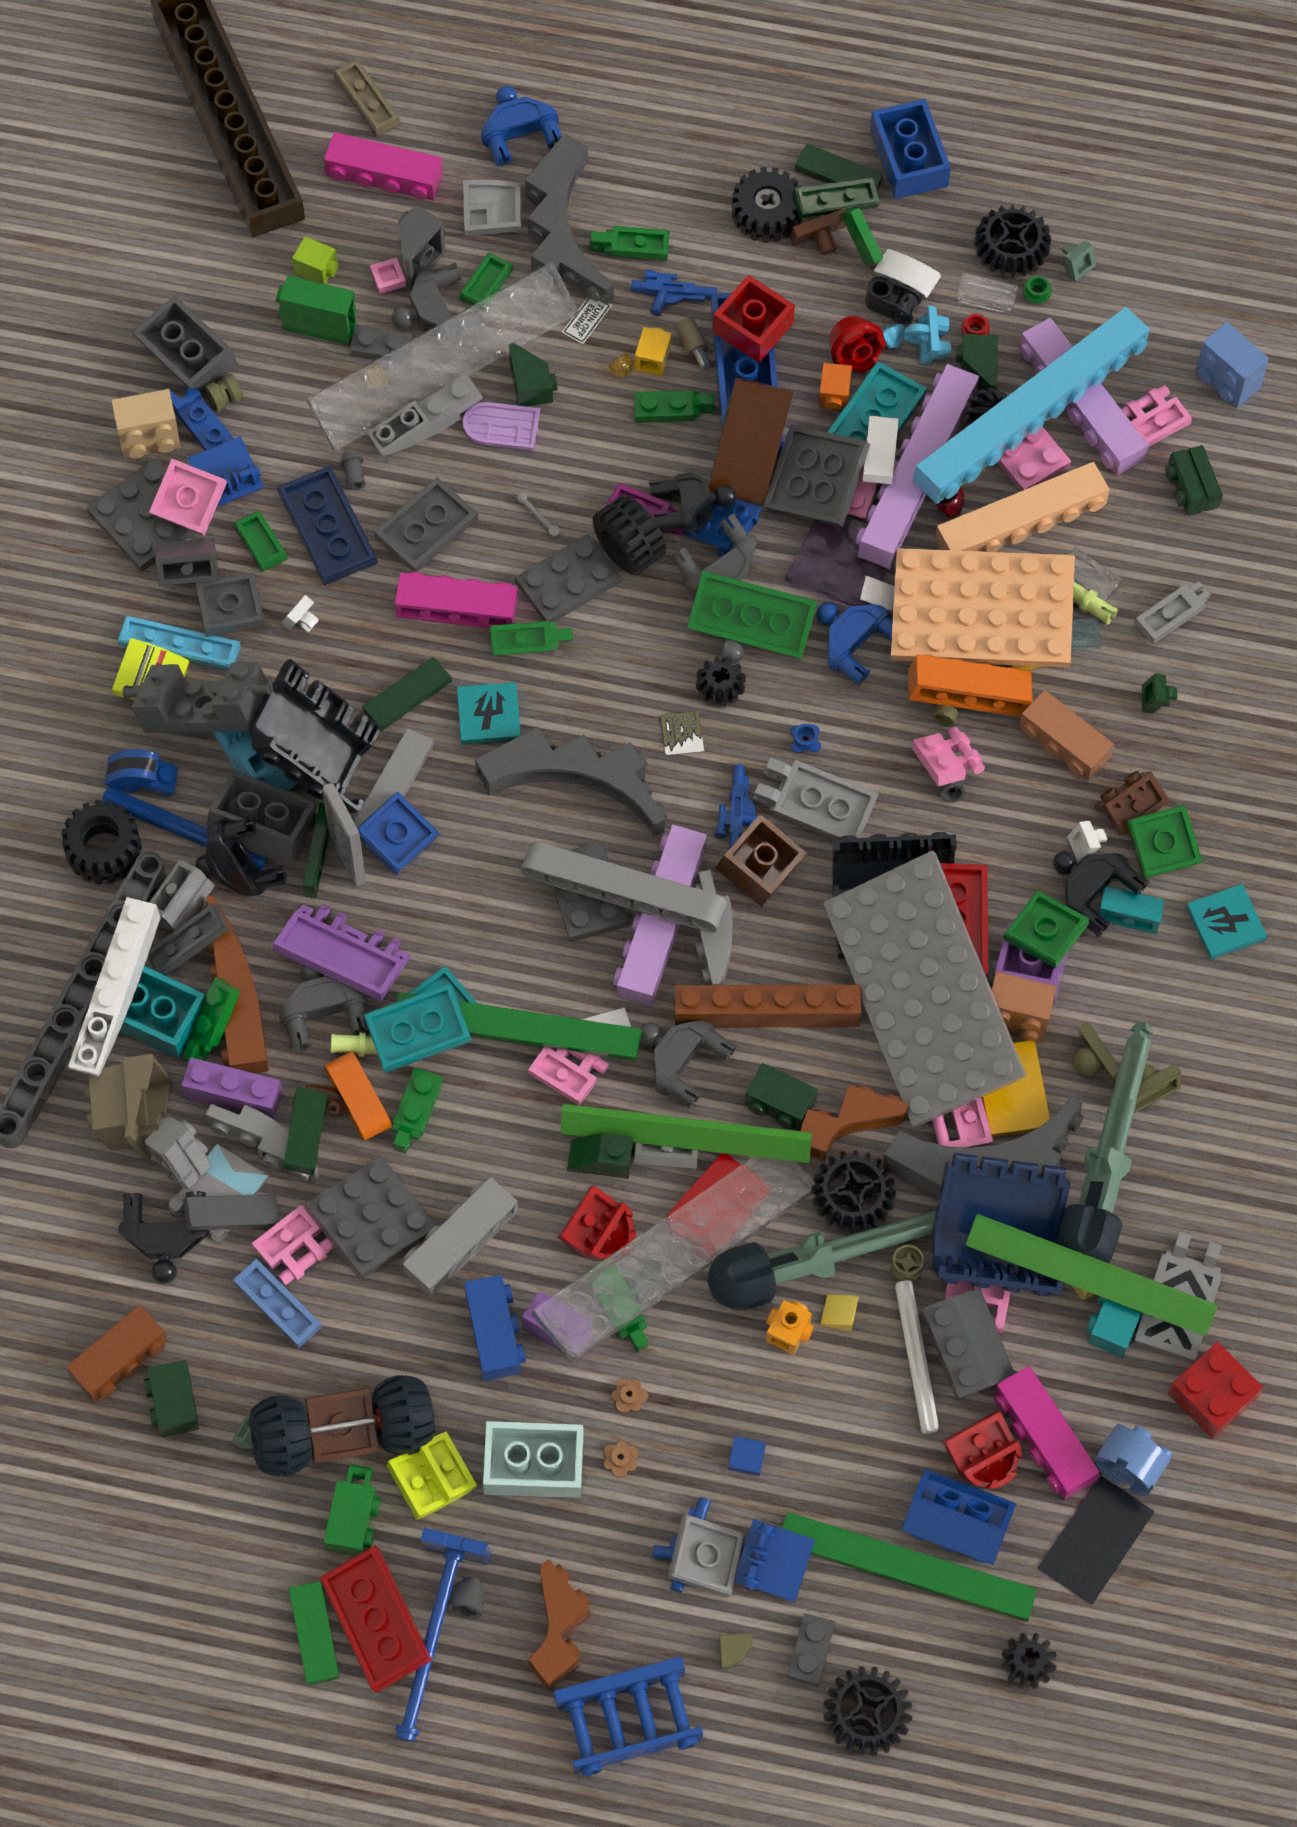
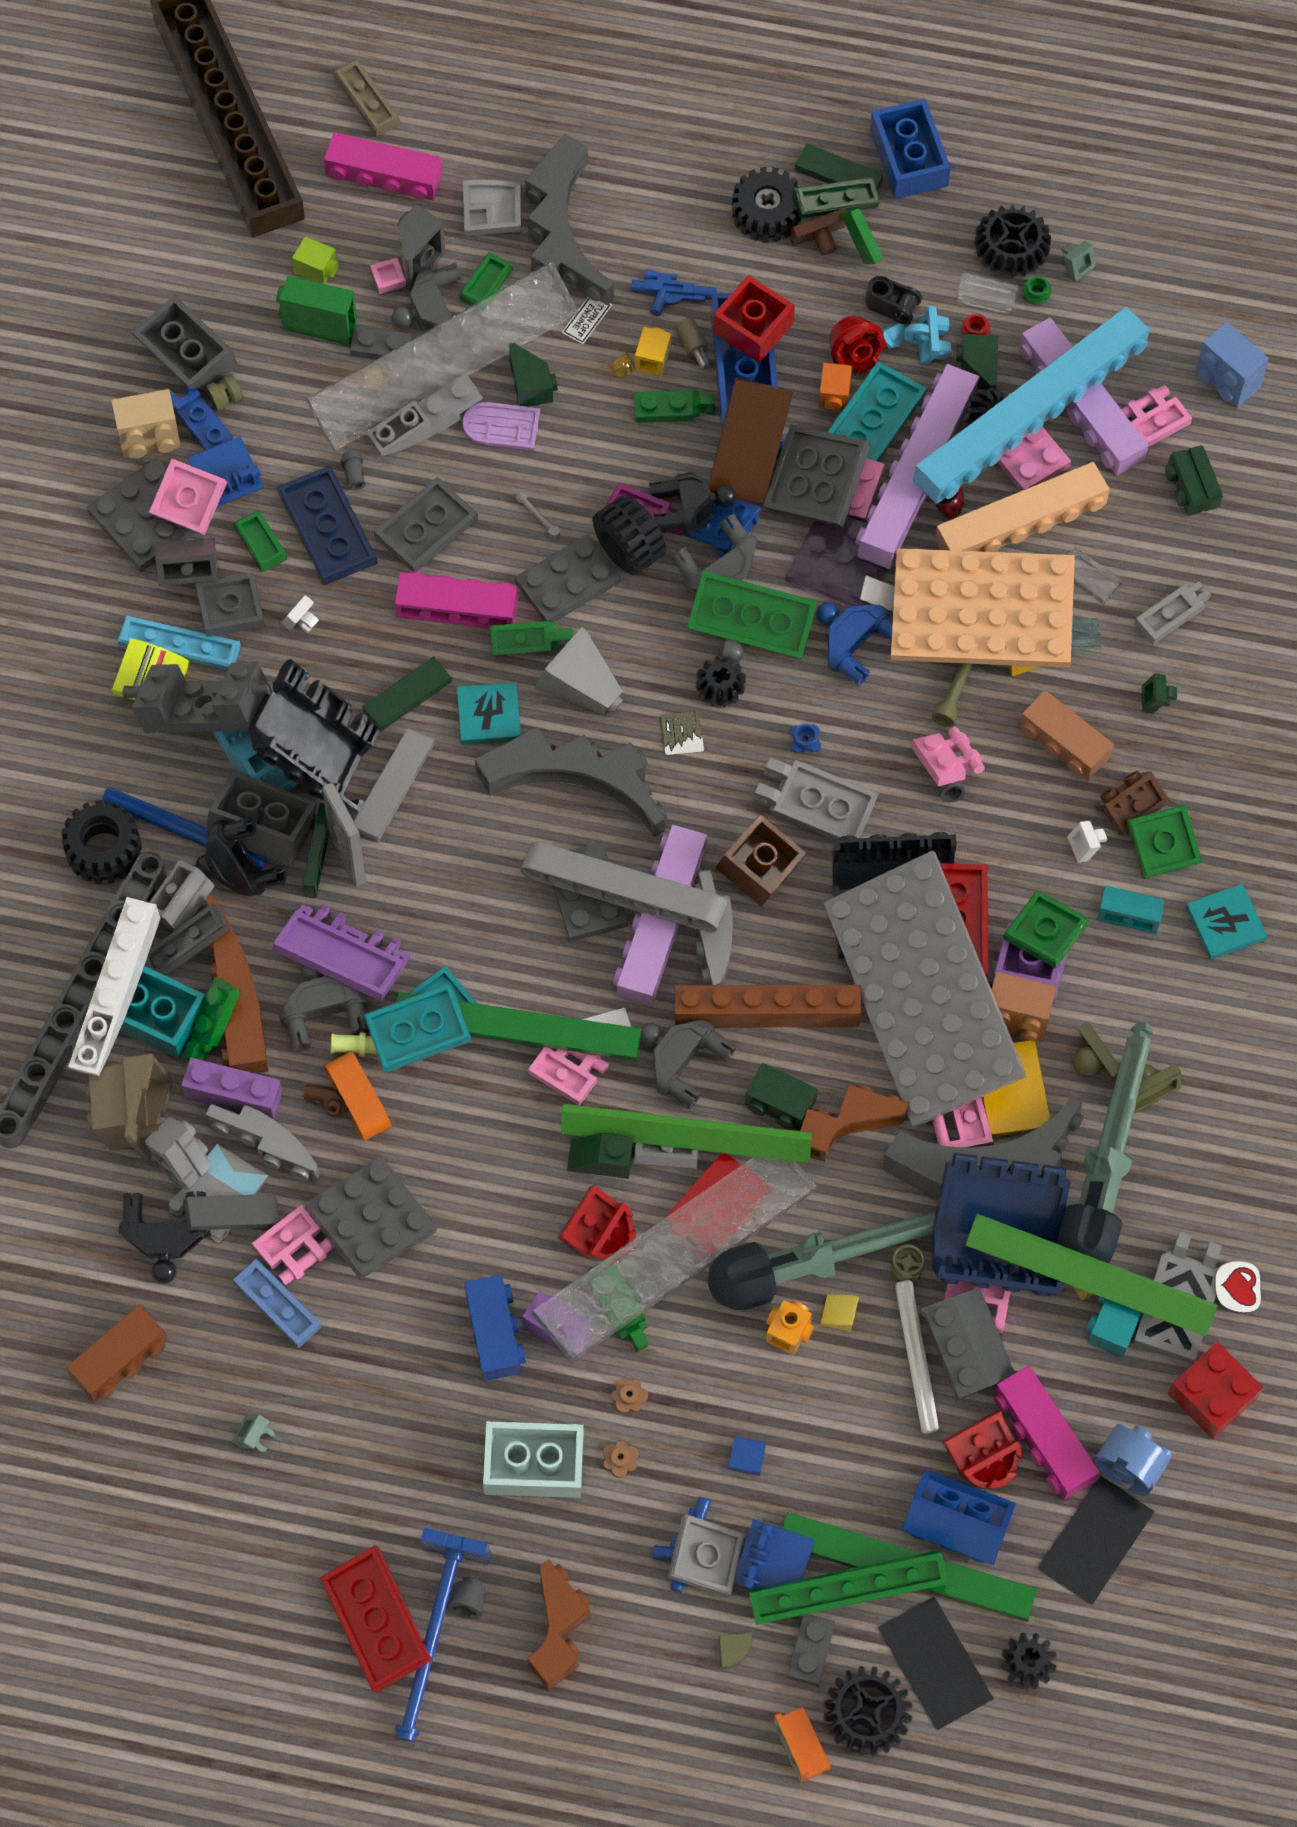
(140, 769): blue brick -> none
(172, 1397): dark green brick -> none
(305, 1131): dark green tile -> none
(314, 1633): green tile -> none
(341, 1425): black plate -> none
(352, 1513): green brick -> none
(397, 833): blue tile -> none
(415, 1107): green hinge -> none
(431, 1476): neon yellow slope -> none
(460, 1236): light grey brick -> none
(515, 119): blue connector -> none
(581, 676): none -> light grey slope
(605, 1692): blue fence -> none
(632, 242): green hinge -> none
(742, 808): blue piece -> none
(801, 1744): none -> orange panel
(842, 1196): black gear -> none
(848, 1587): none -> green plate
(881, 454): white tile -> none
(907, 272): white slope -> none
(936, 1663): none -> black sticker
(969, 685): orange brick -> none
(1090, 602): yellowish green pin -> none
(1090, 879): black connector -> none
(1238, 1286): none -> sticker

